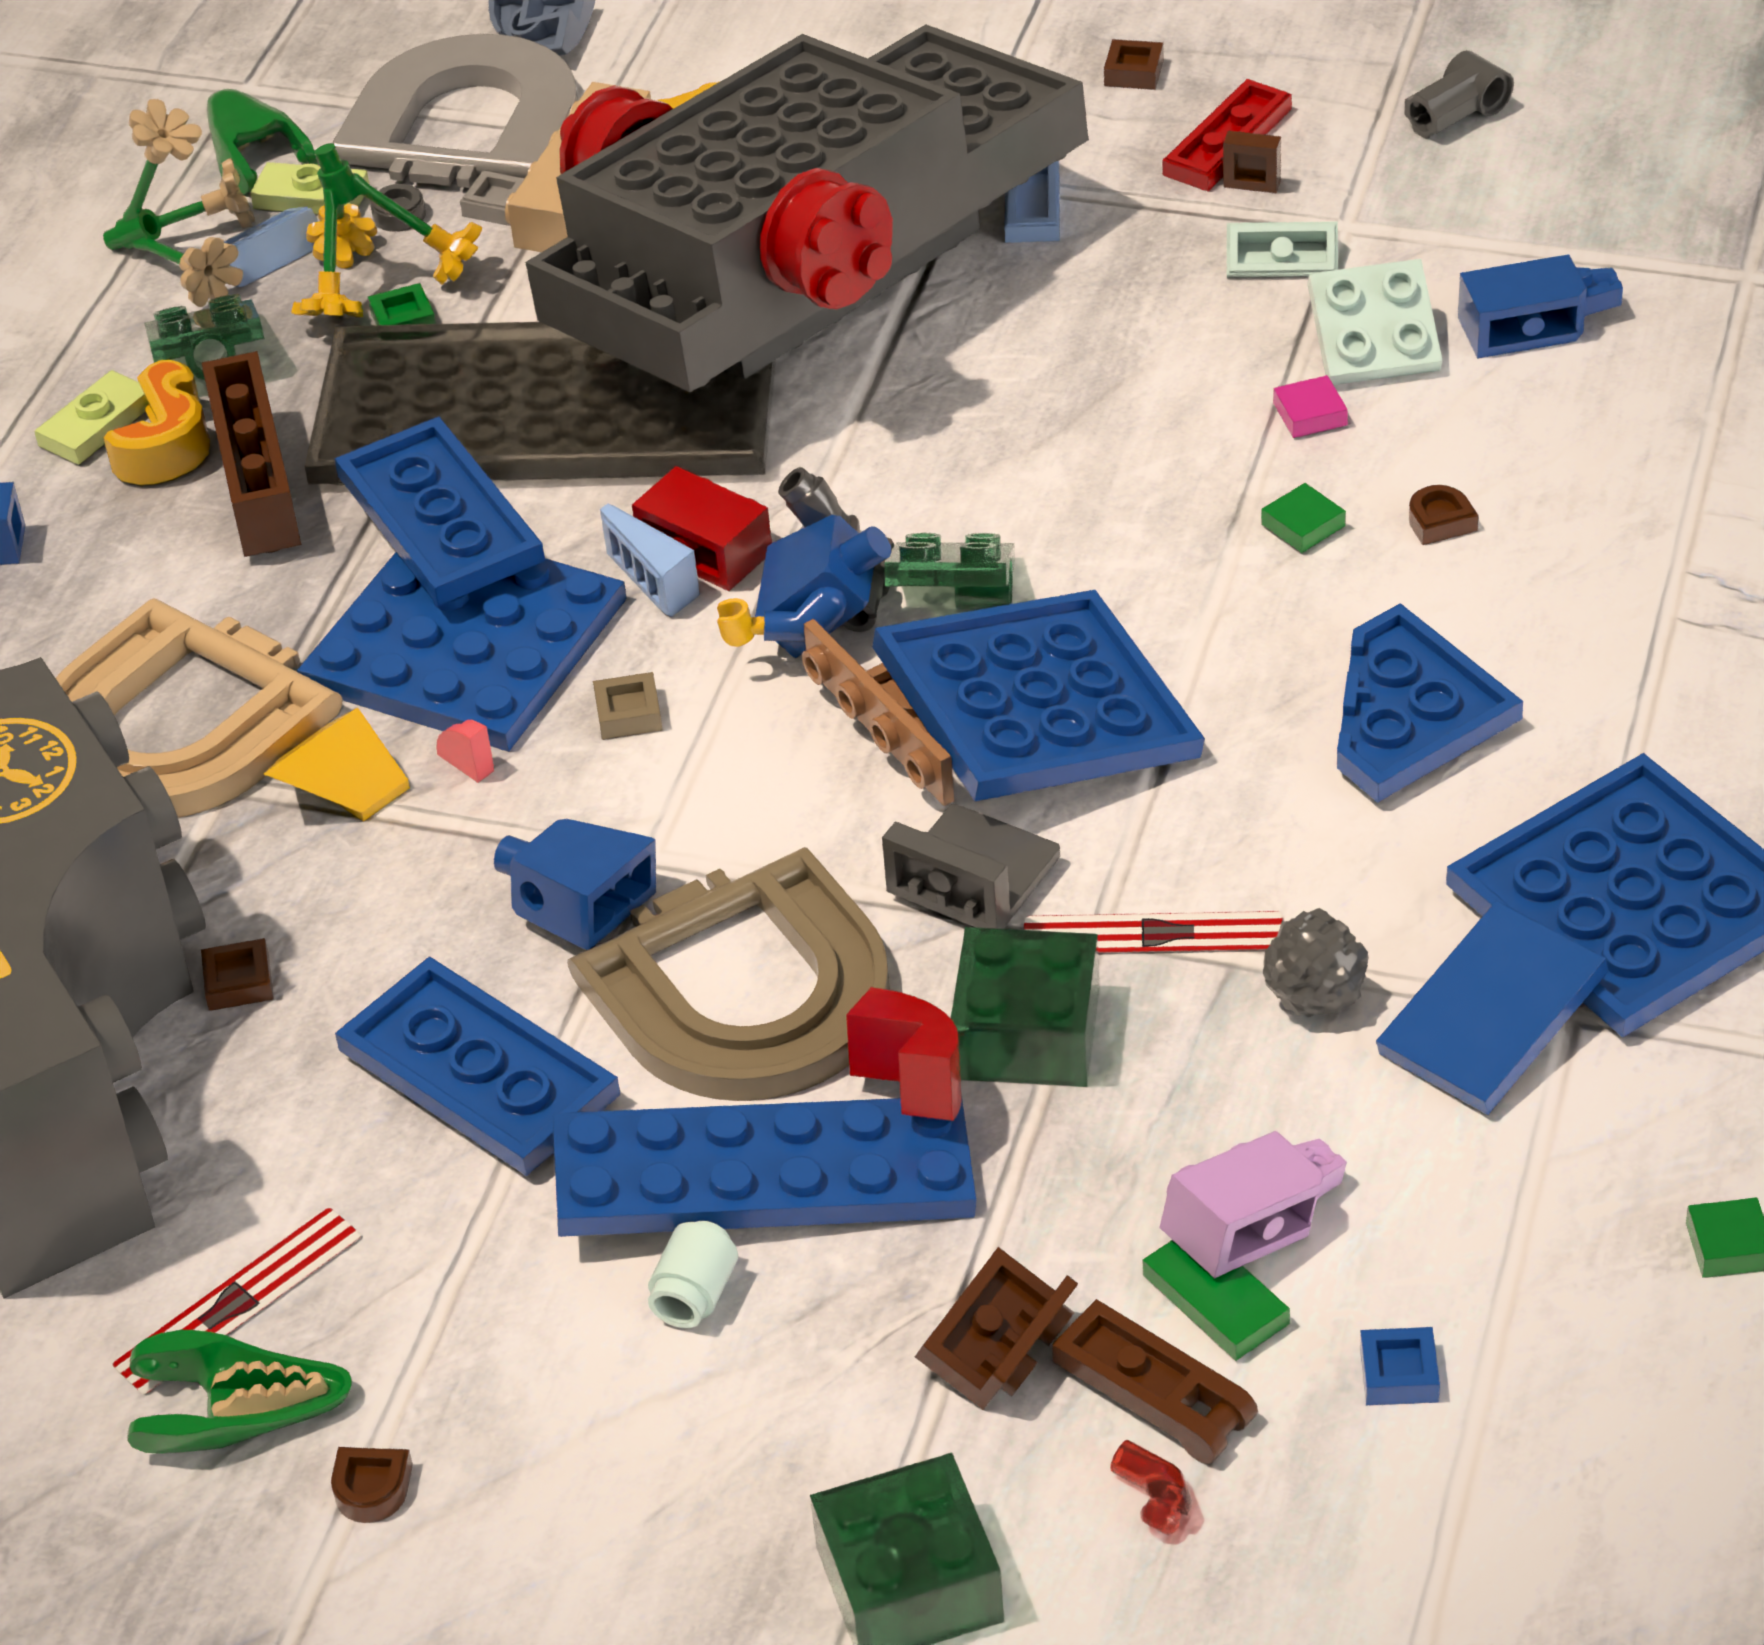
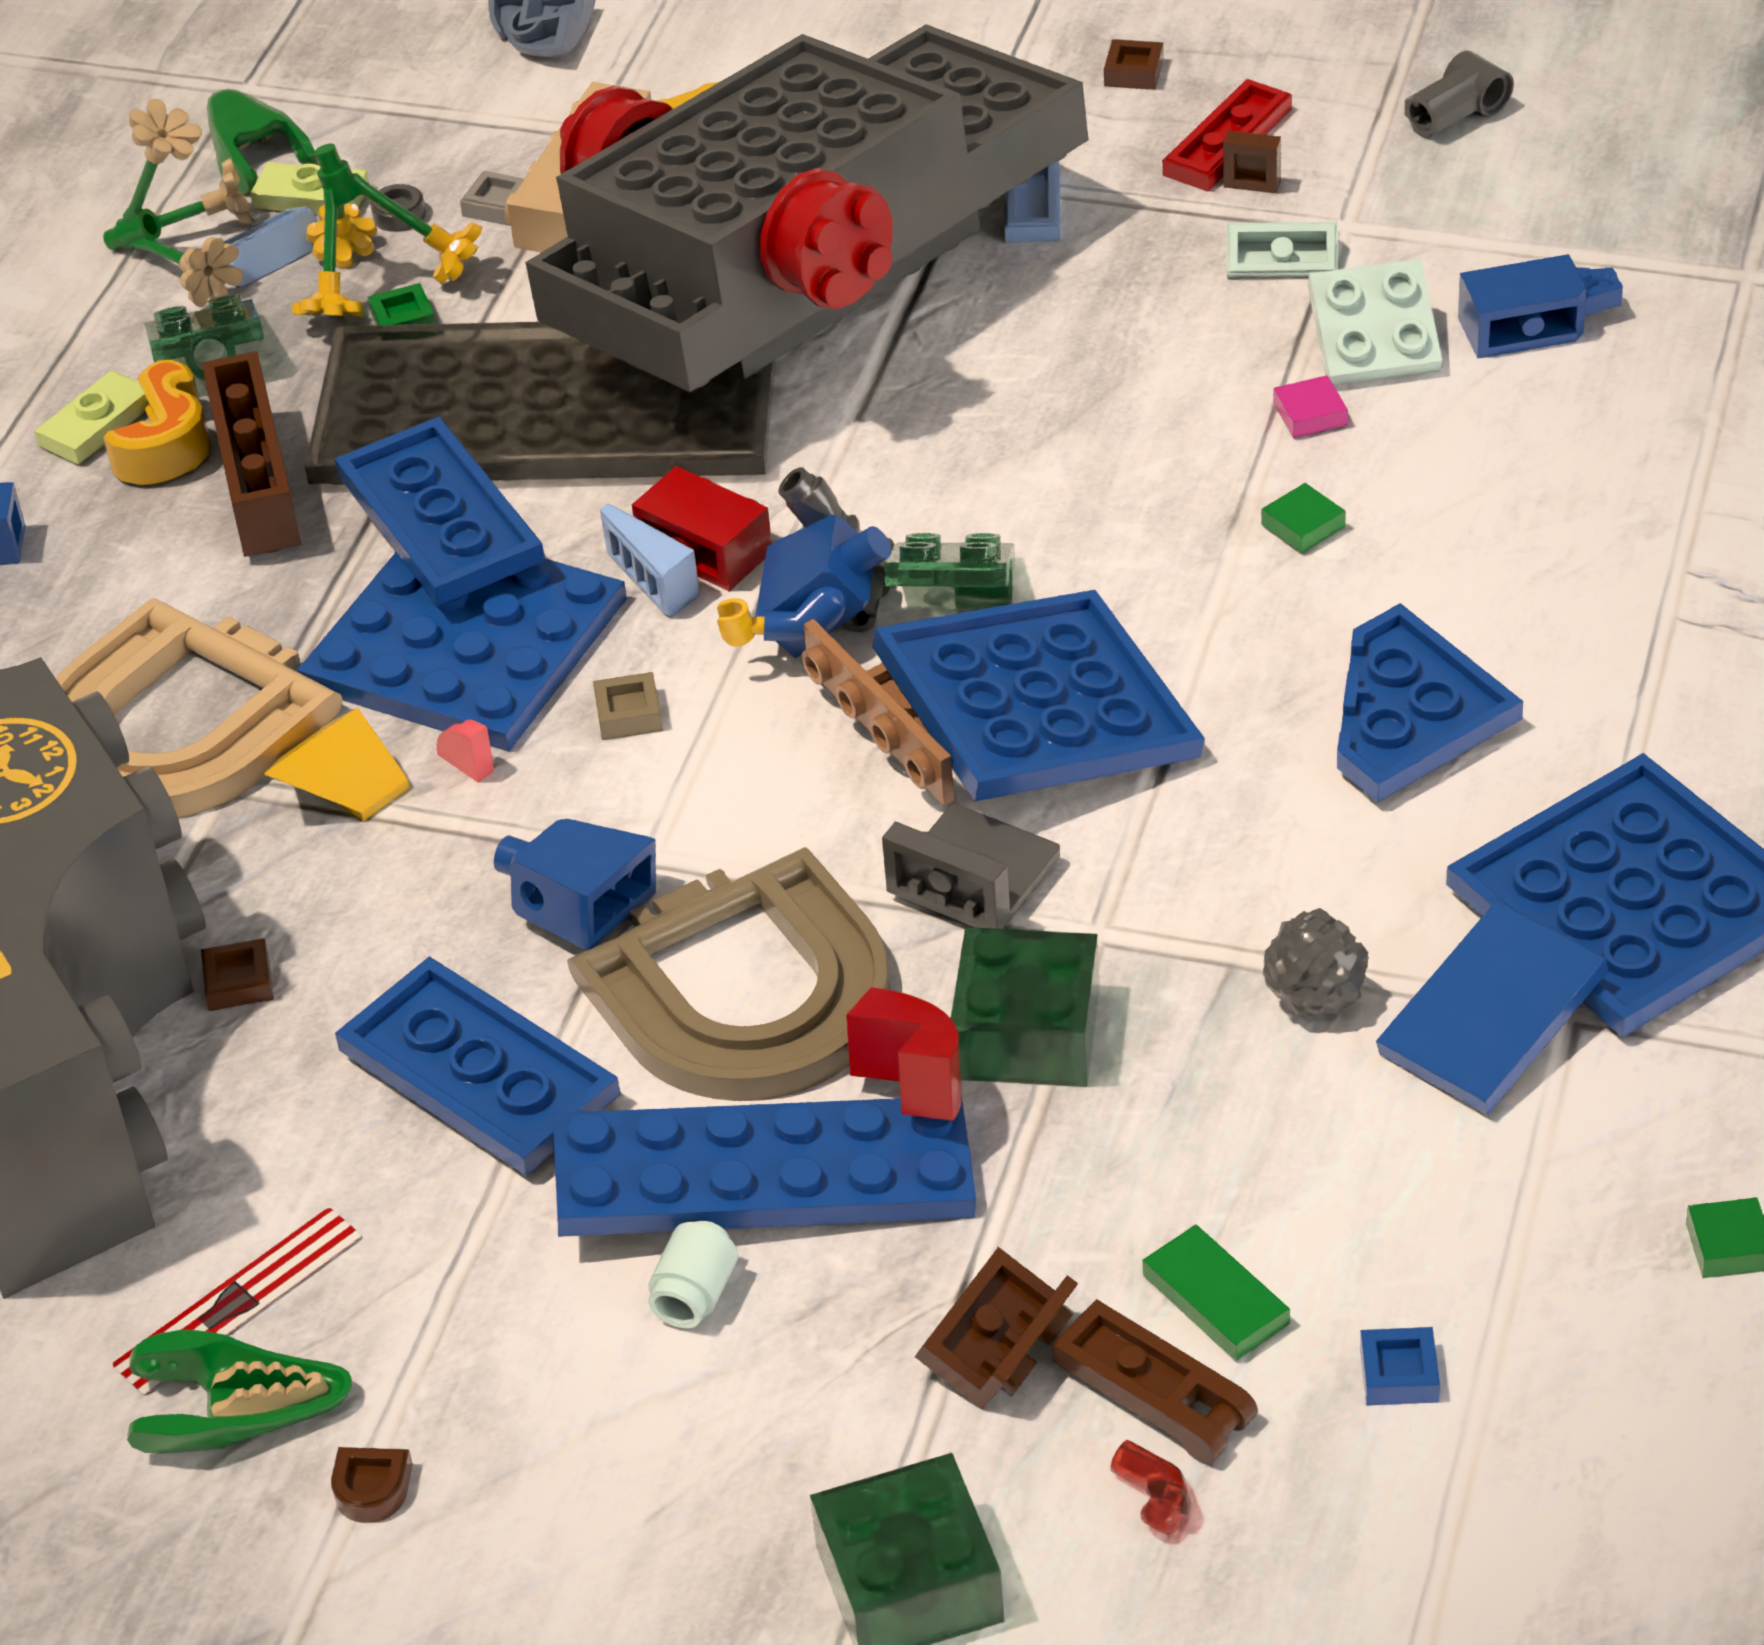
(405, 84): light grey piece -> none
(1168, 930): sticker -> none
(1248, 1200): lavender hinge -> none
(1441, 514): reddish brown tile -> none

